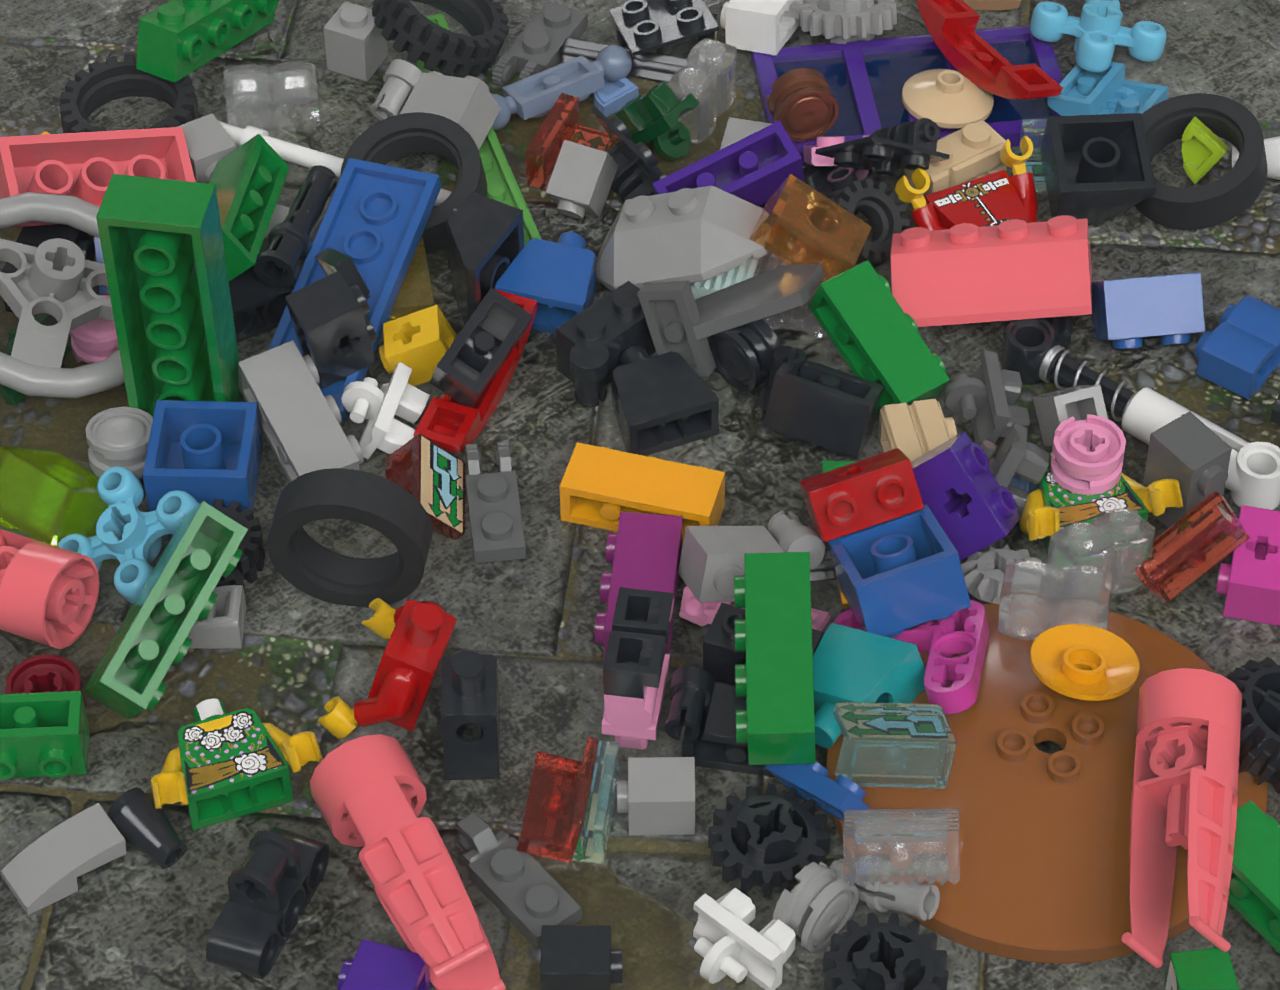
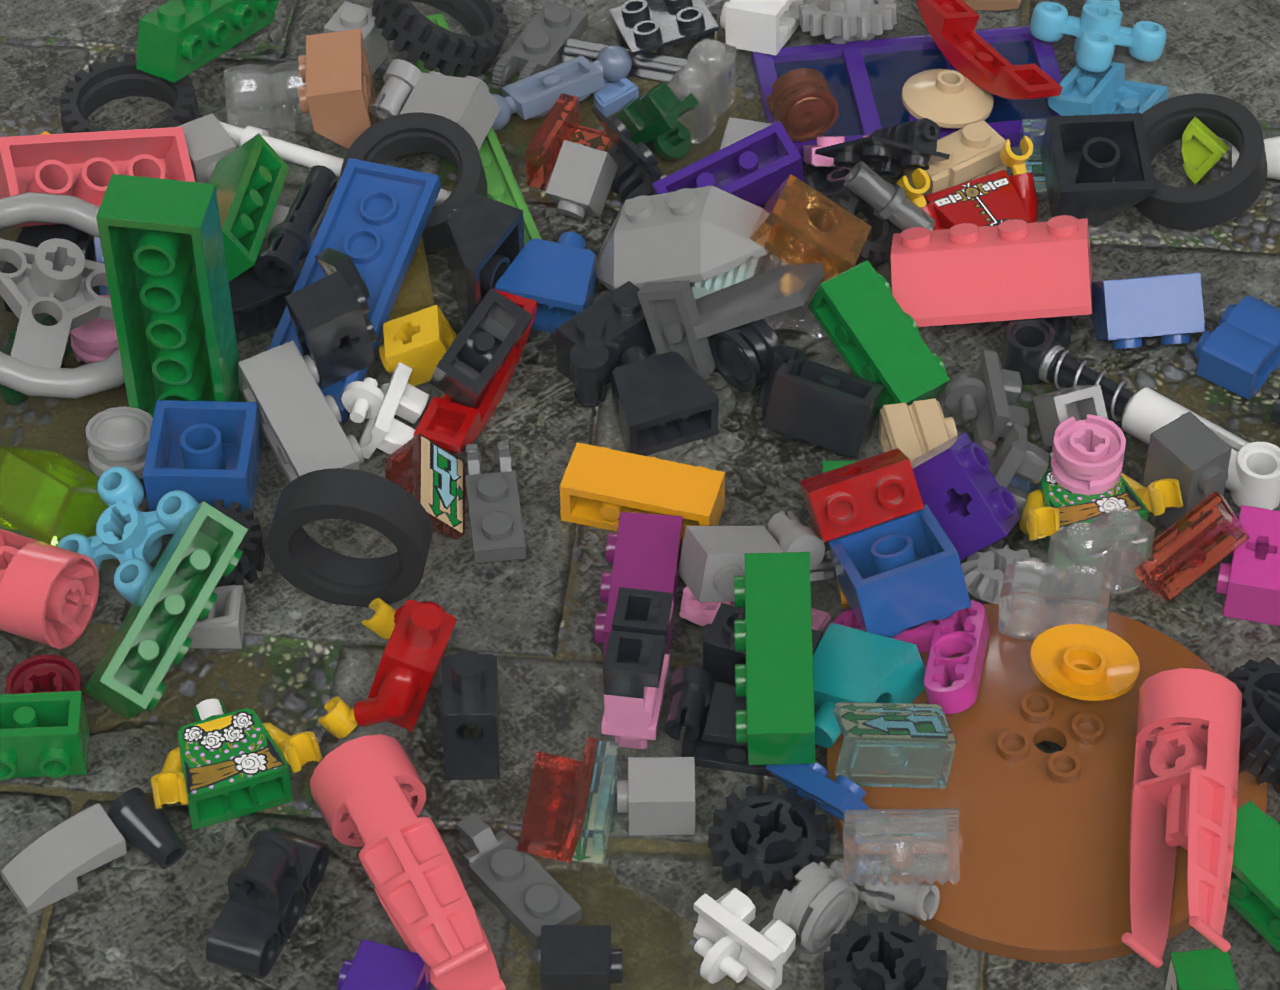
(337, 85): none -> nougat slope
(886, 199): none -> dark grey pin

